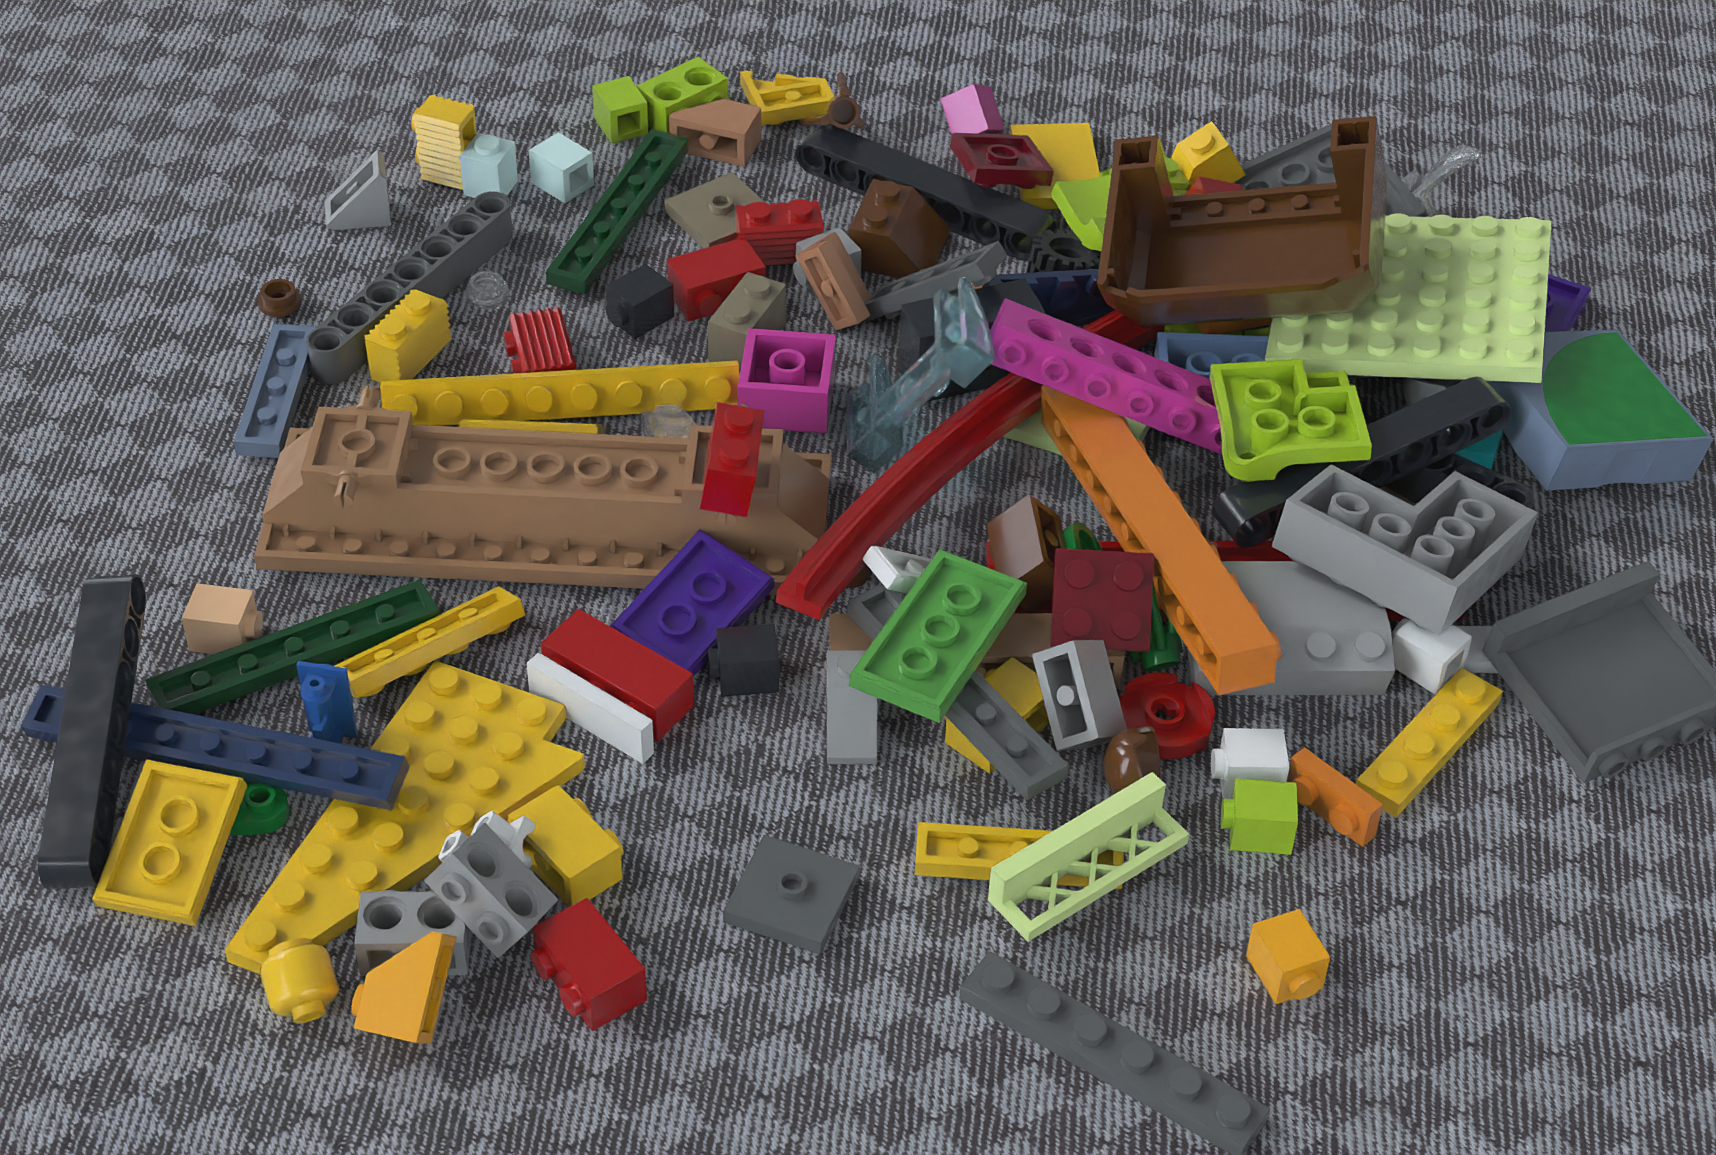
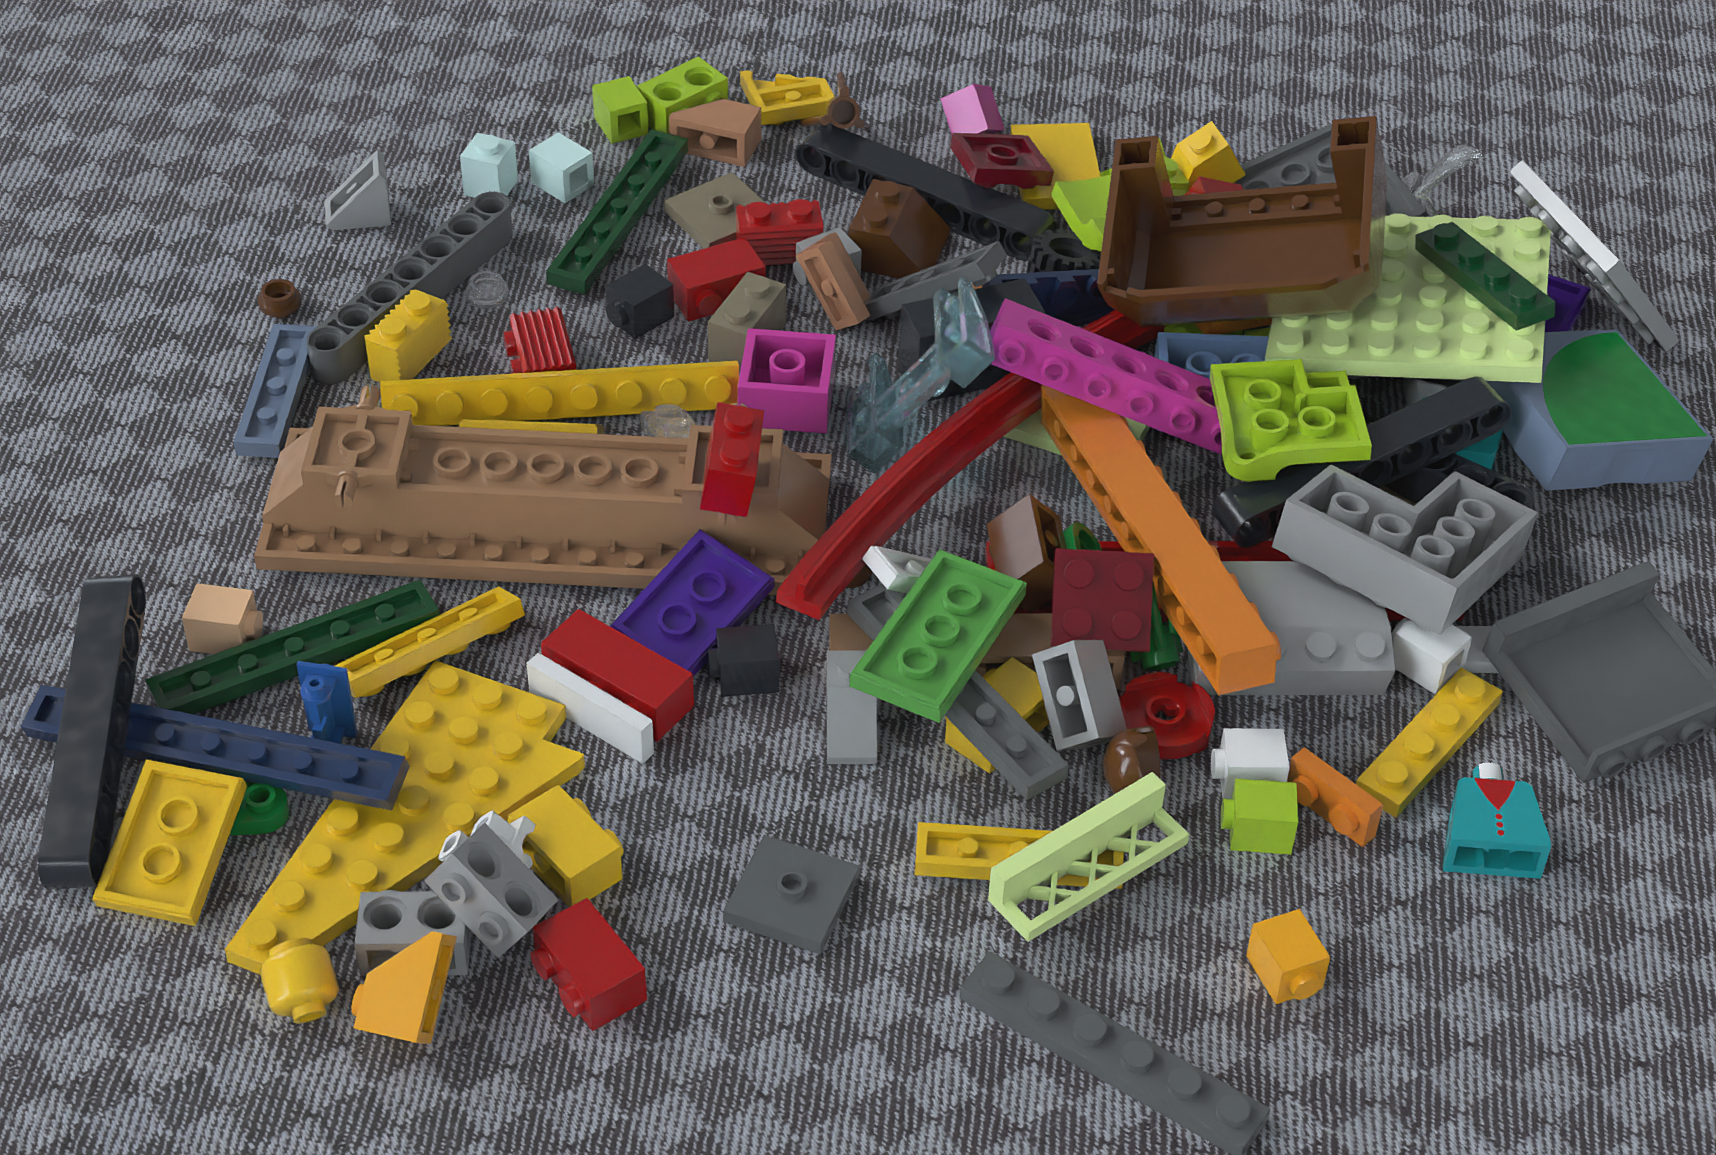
(442, 135): yellow brick -> none
(1485, 276): none -> dark green plate
(1495, 827): none -> teal torso
(1592, 258): none -> light grey plate

